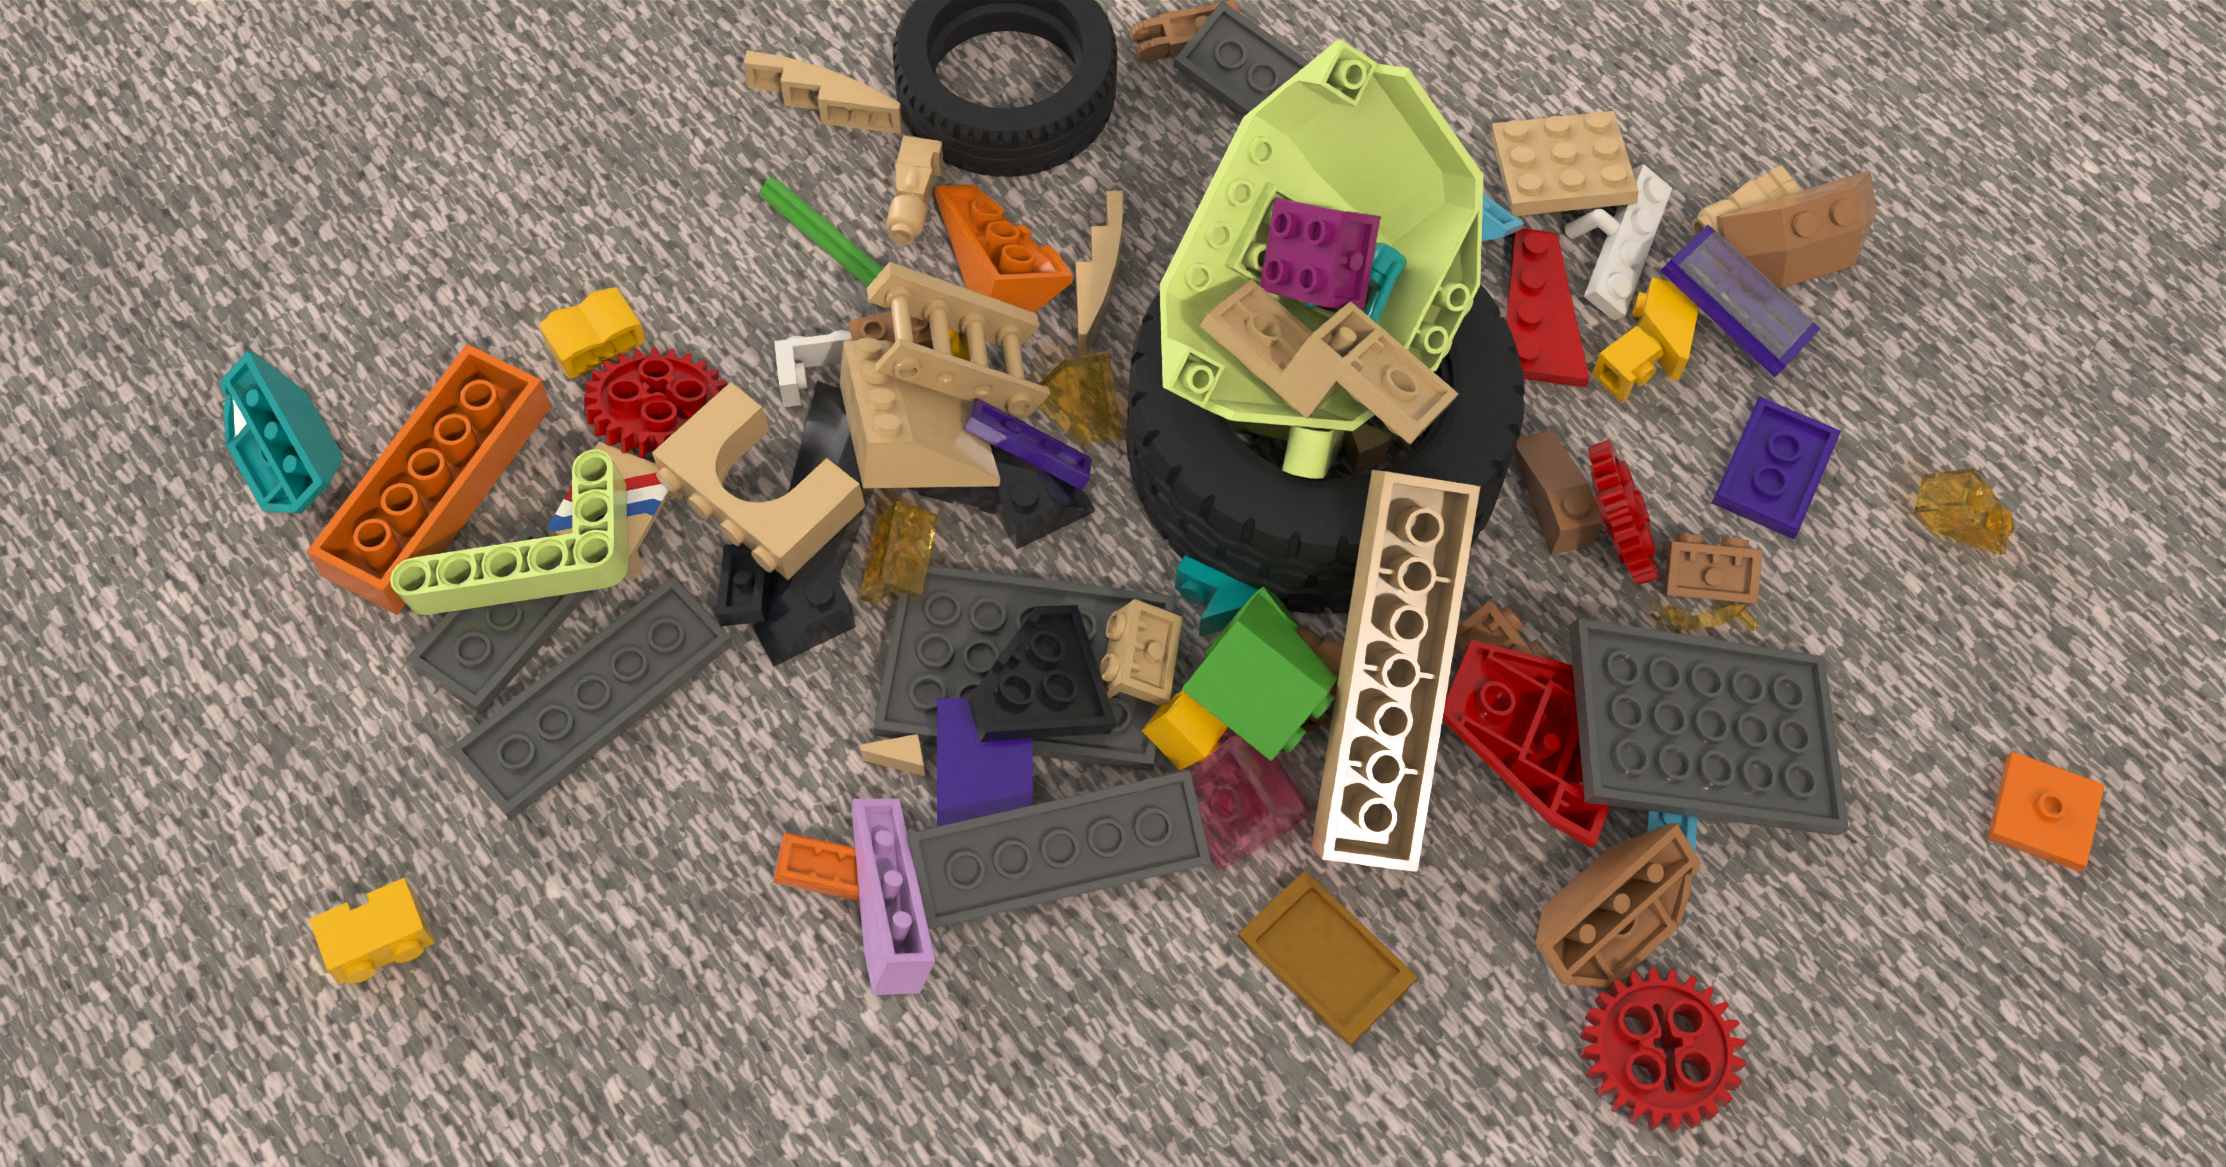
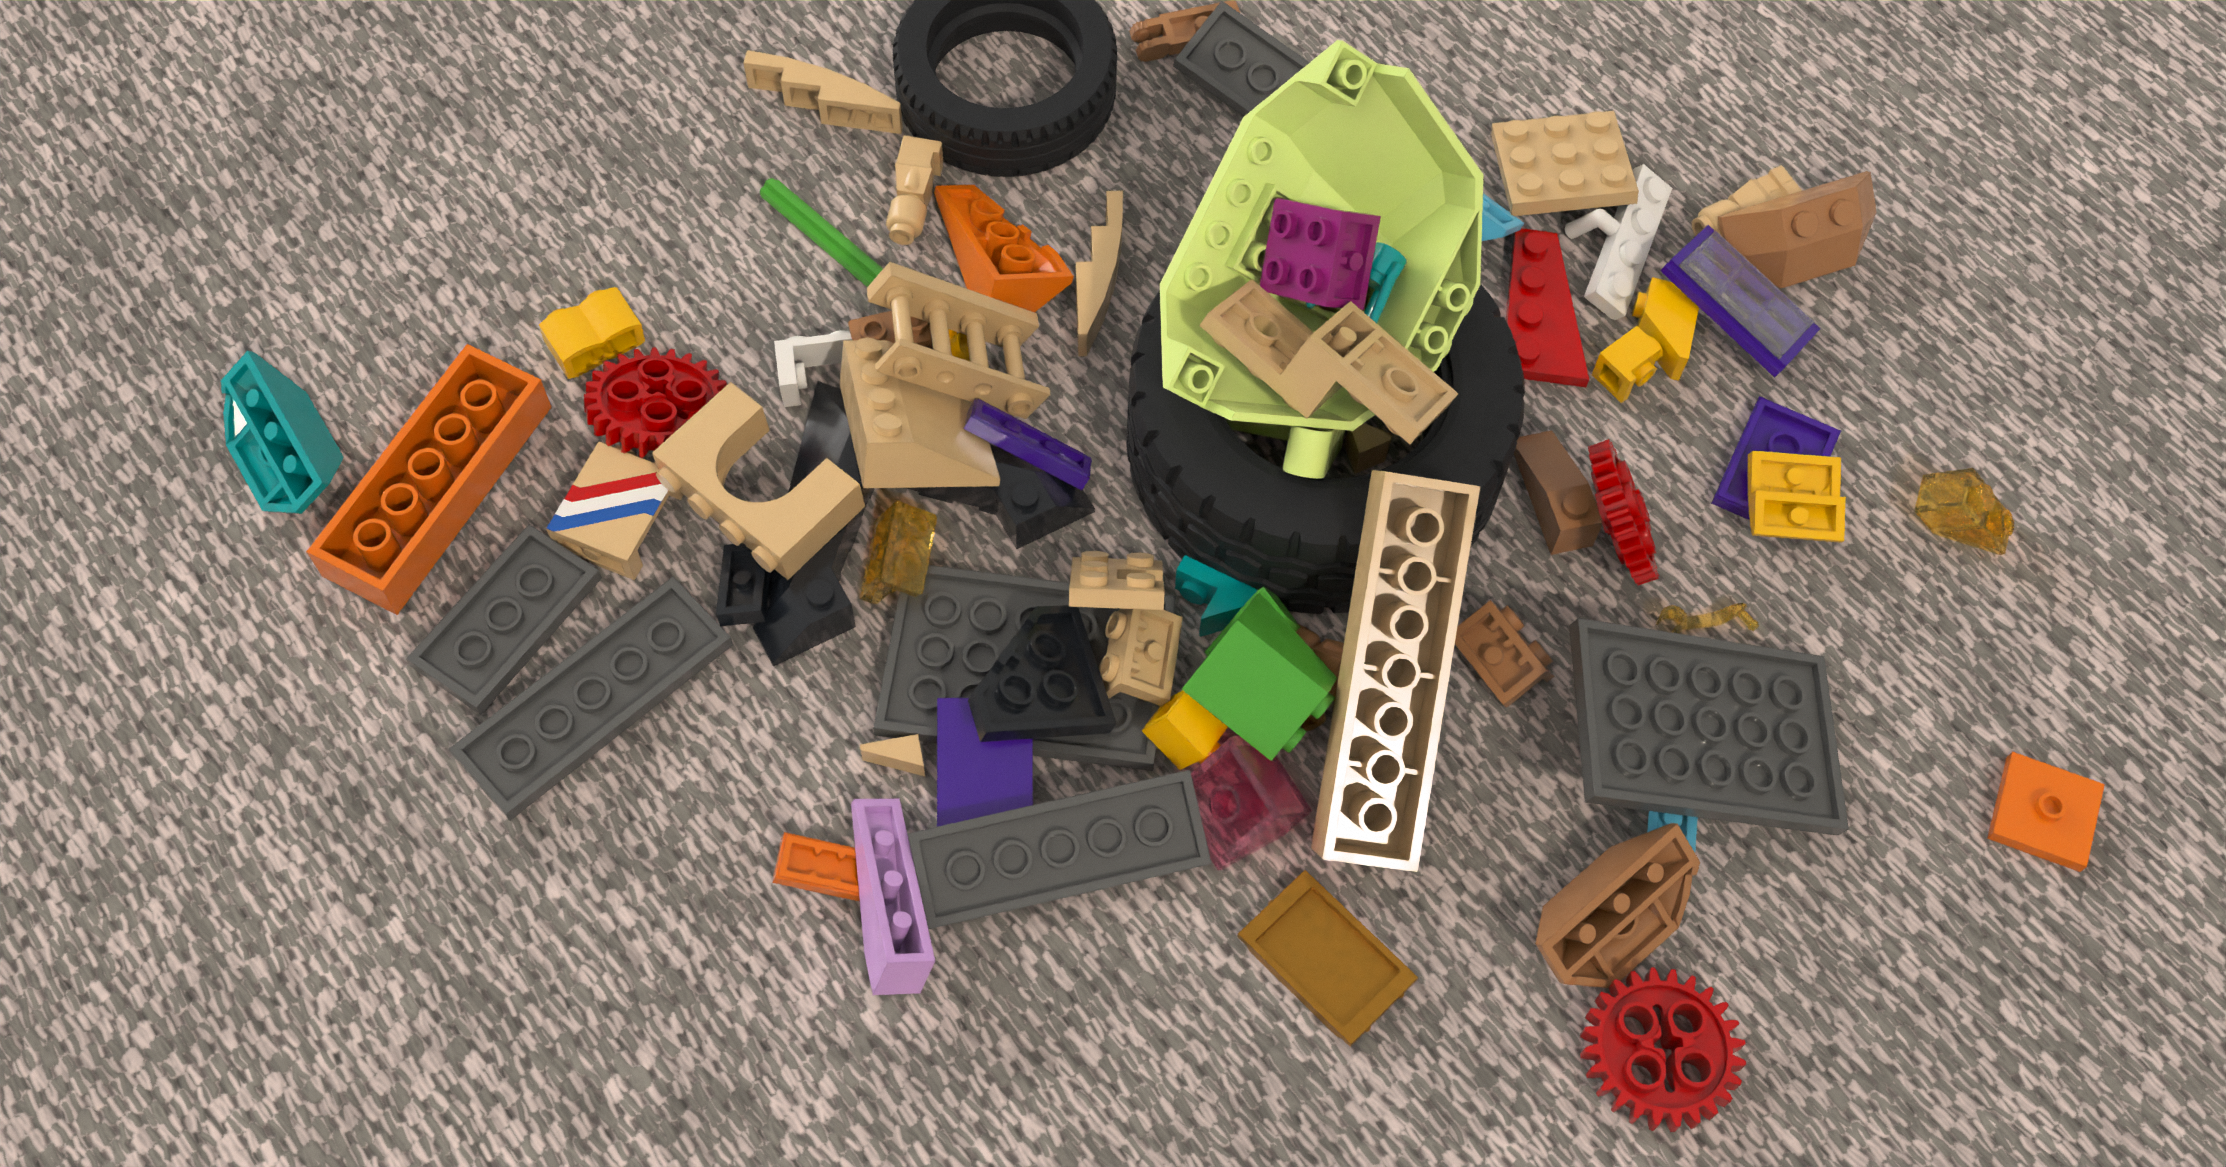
(372, 934): yellow brick -> none
(531, 558): yellowish green beam -> none
(1083, 398): clear yellow slope -> none
(1116, 582): none -> tan plate
(1525, 726): red wedge -> none
(1712, 571): medium nougat bracket -> none
(1795, 496): none -> yellow slope

